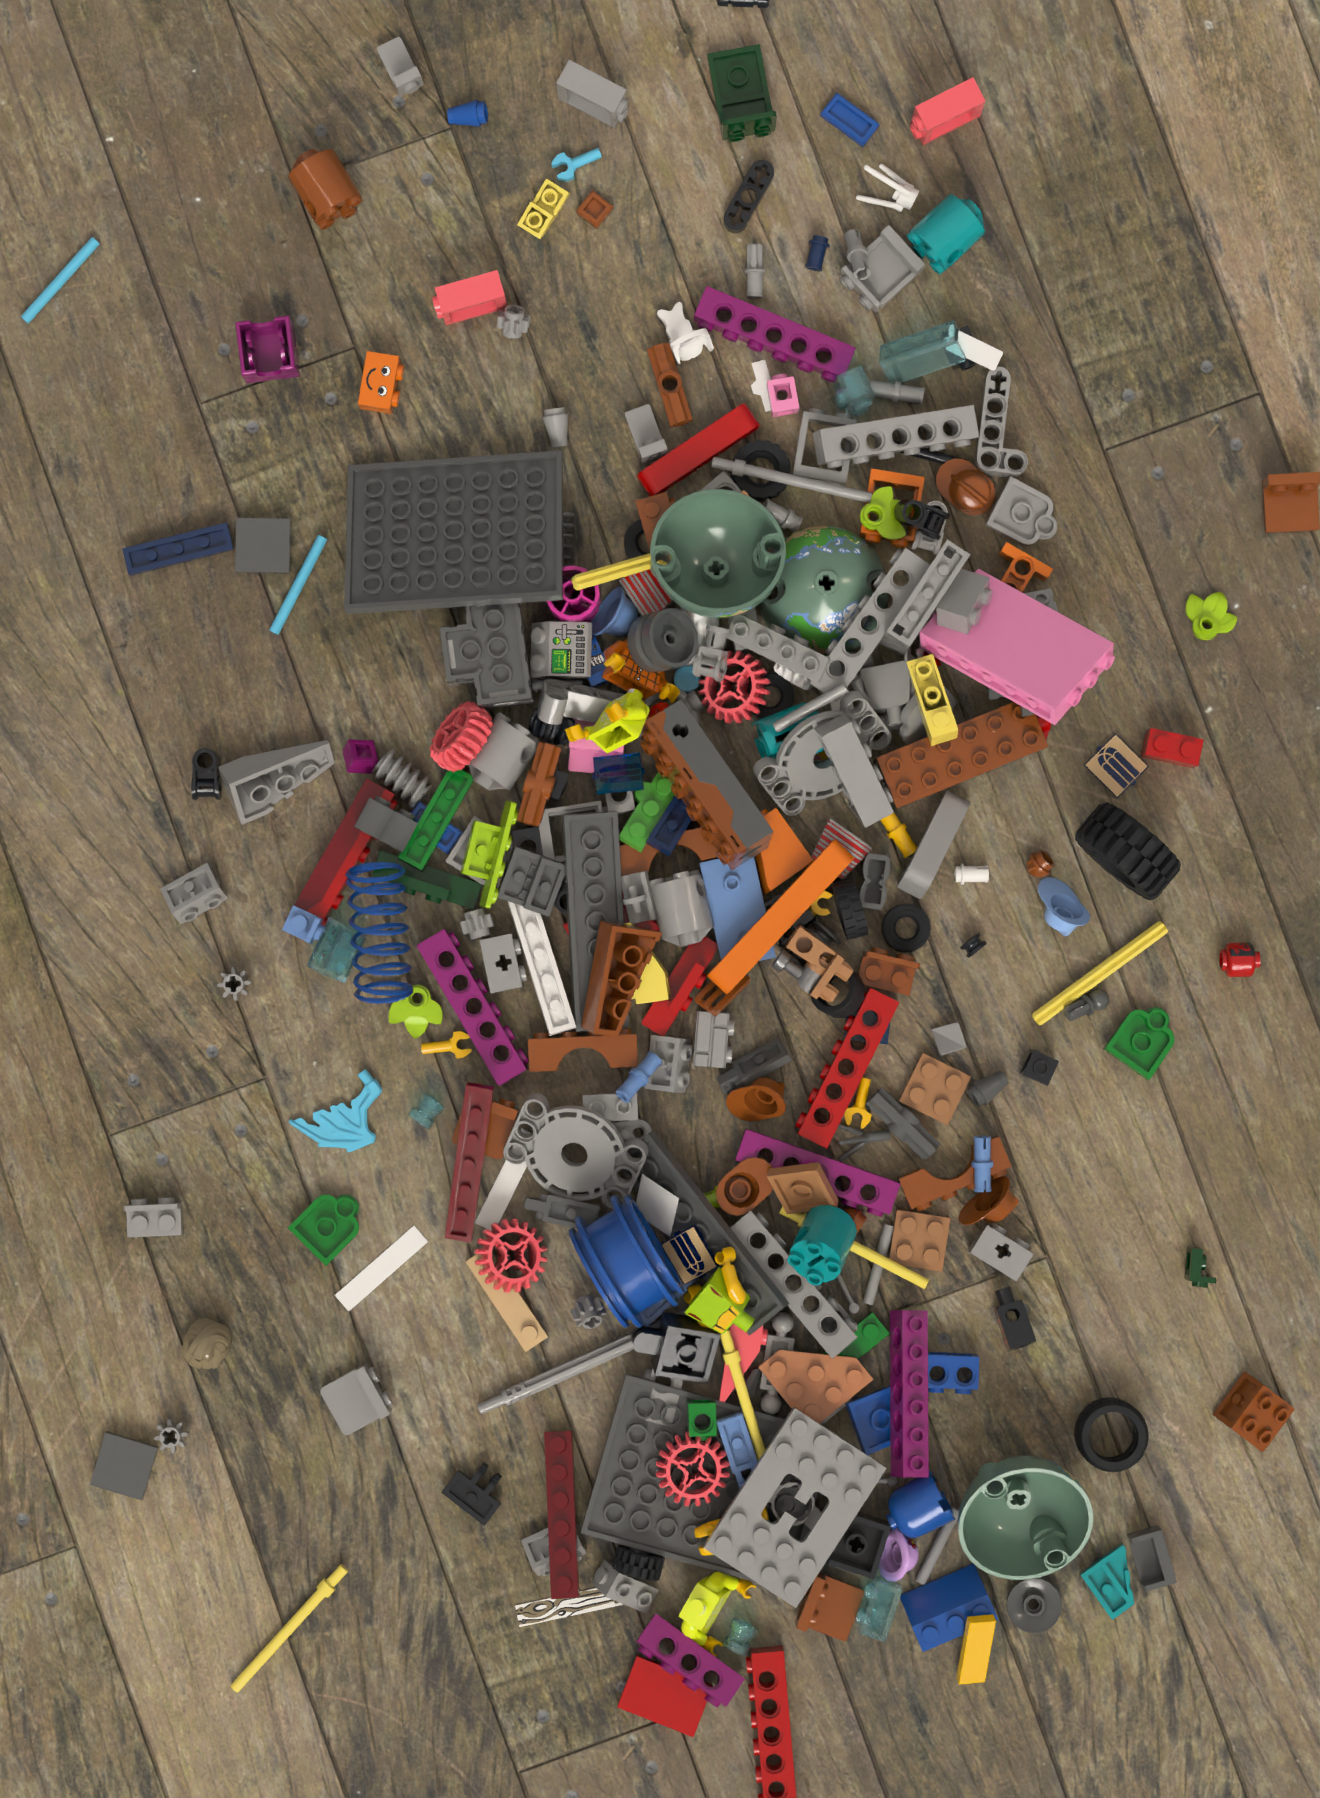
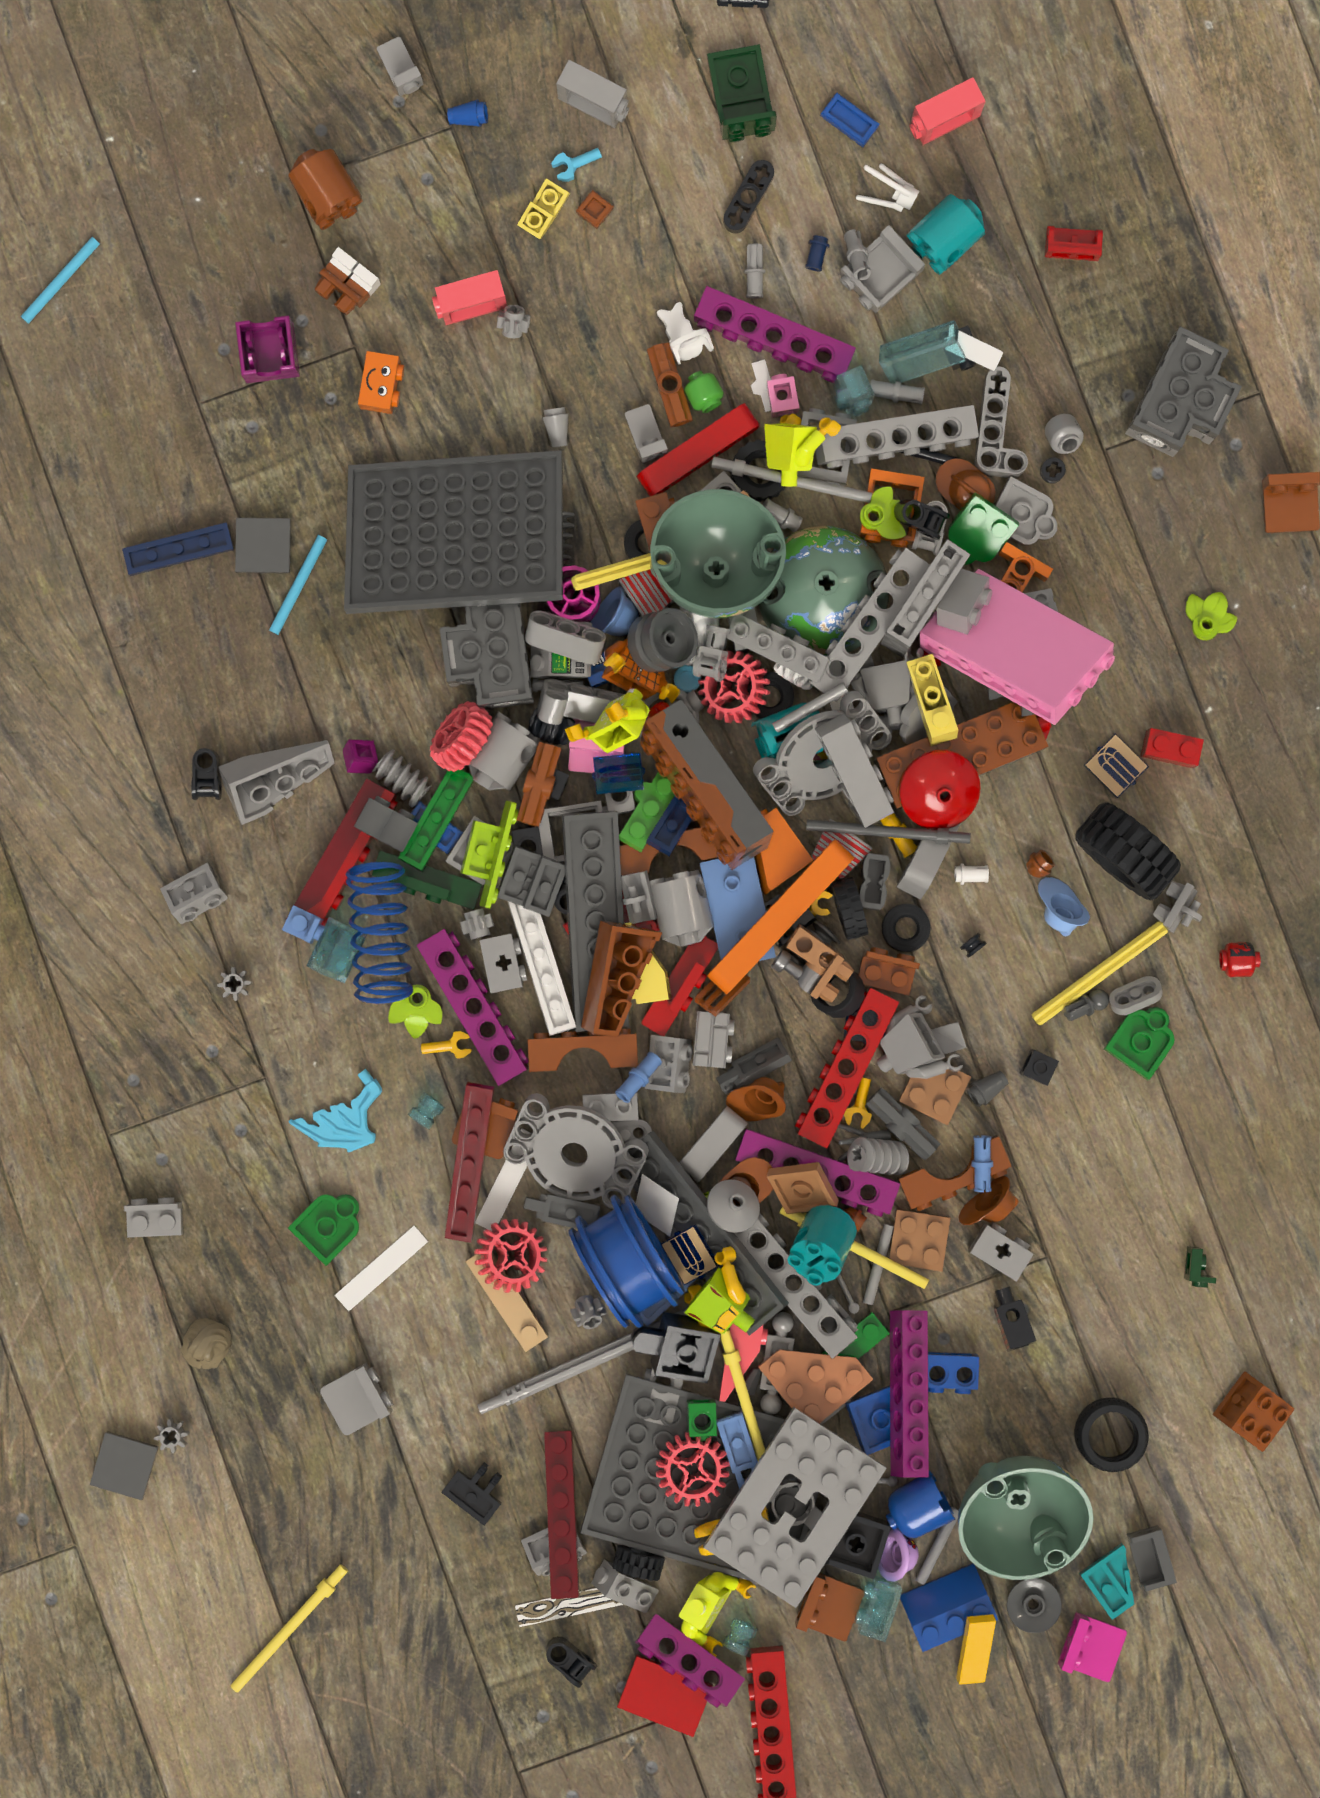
(347, 278): none -> dark orange hips
(565, 637): none -> light grey beam
(573, 1664): none -> black piece
(703, 391): none -> bright green head
(712, 1144): none -> light grey beam
(725, 1213): none -> light grey dish
(793, 445): none -> neon yellow torso
(878, 1156): none -> light grey piece
(912, 1046): none -> light grey torso
(928, 778): none -> red dish
(941, 835): none -> dark grey bar
(981, 529): none -> green plate
(1059, 465): none -> black bush
(1064, 433): none -> light grey head
(1073, 244): none -> red hinge
(1092, 1647): none -> dark pink bracket
(1135, 995): none -> light grey plate
(1184, 395): none -> dark grey piece
(1184, 896): none -> light grey hips

